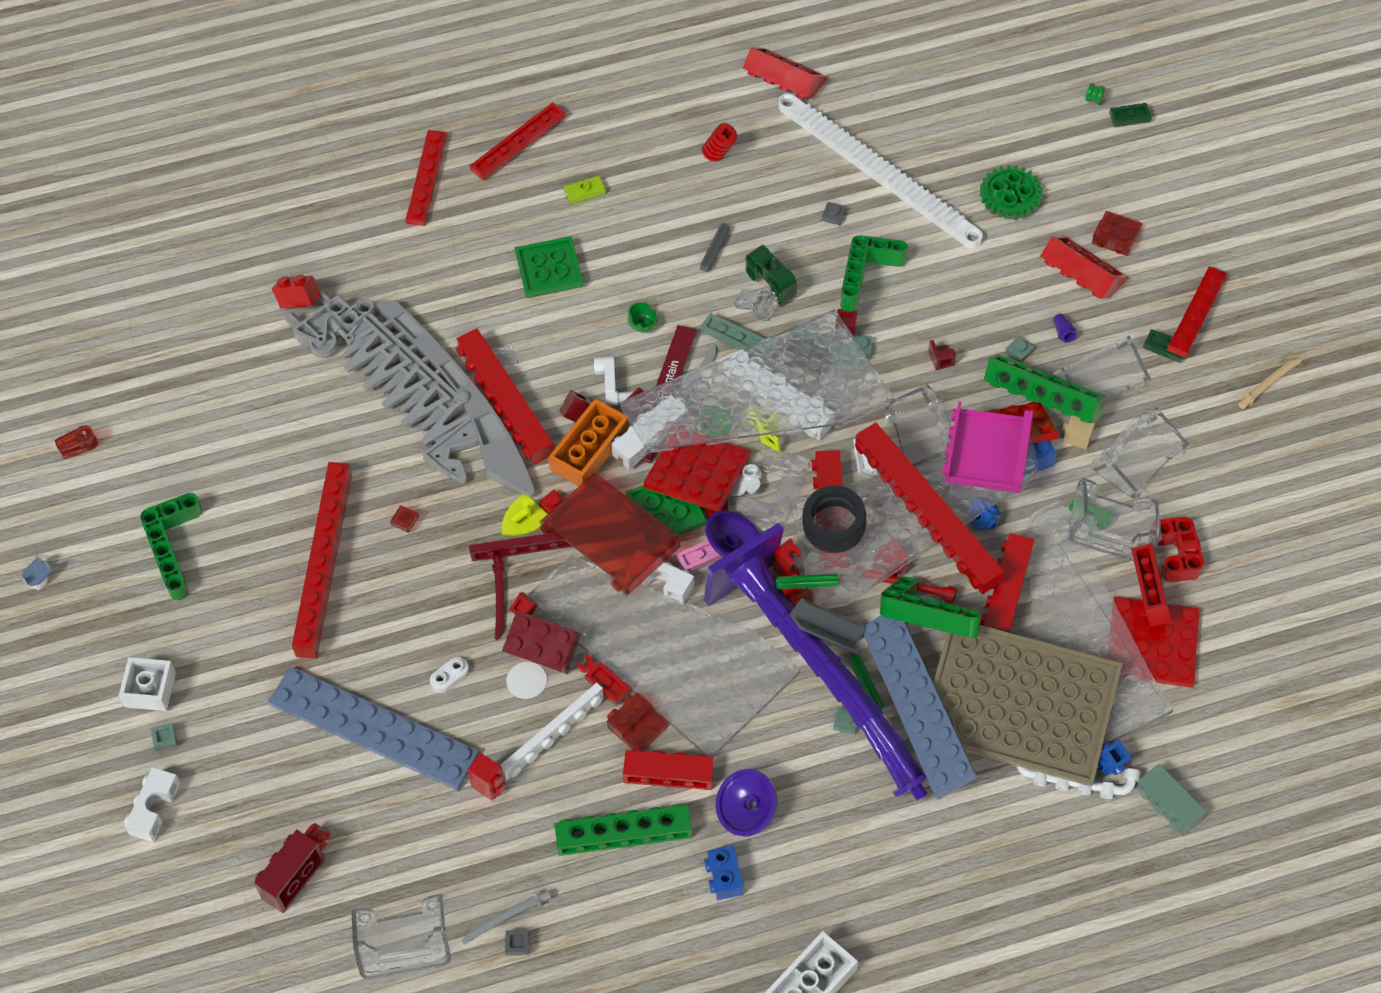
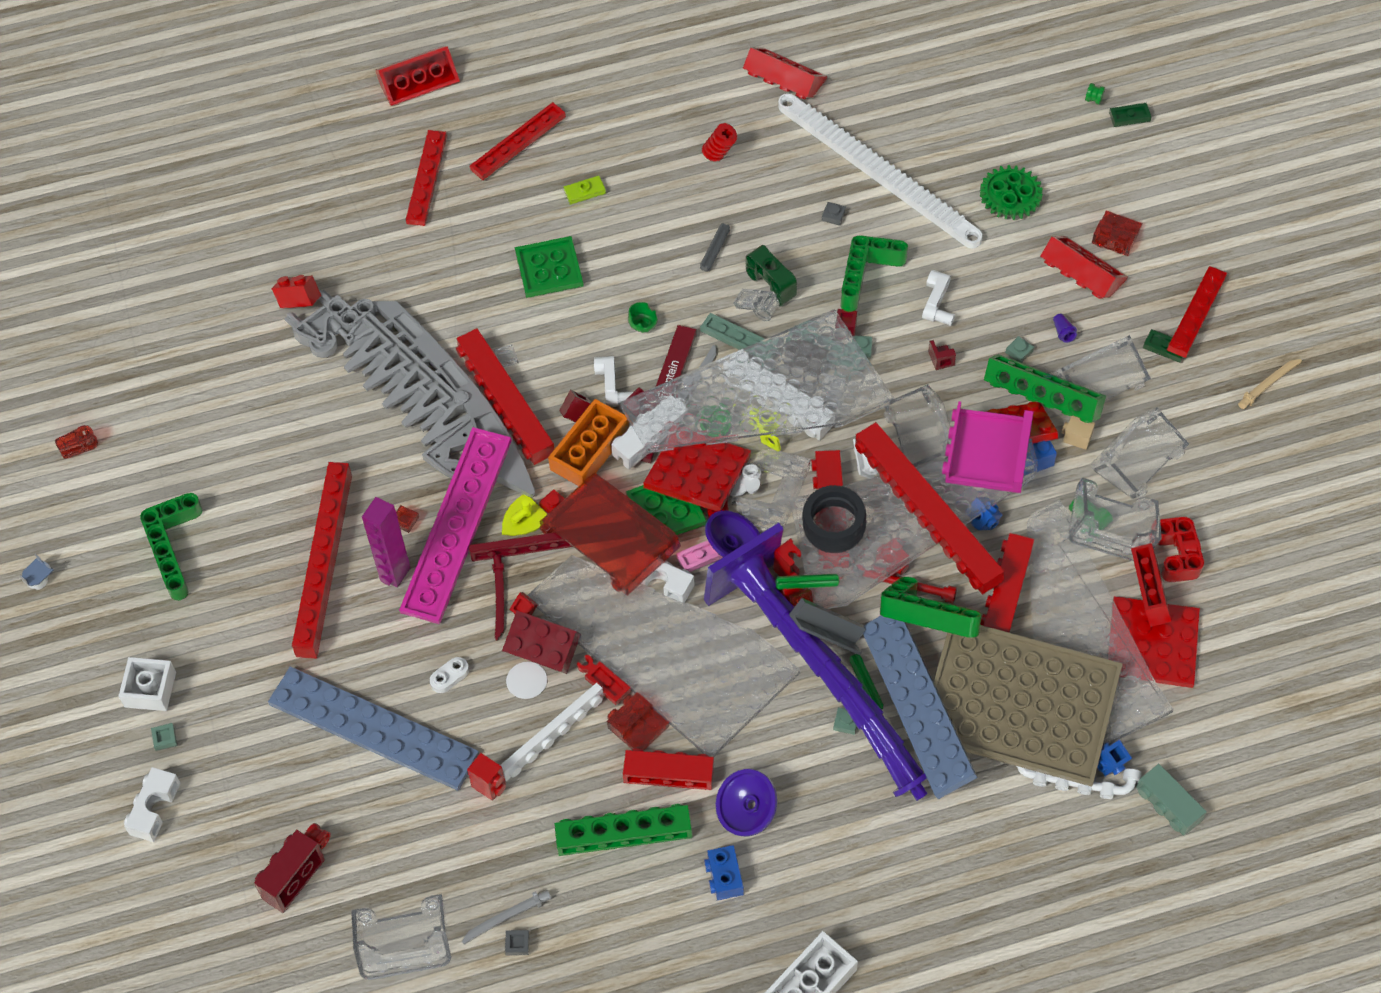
(386, 542): none -> magenta brick
(417, 75): none -> red slope
(455, 525): none -> dark pink plate
(939, 283): none -> white beam

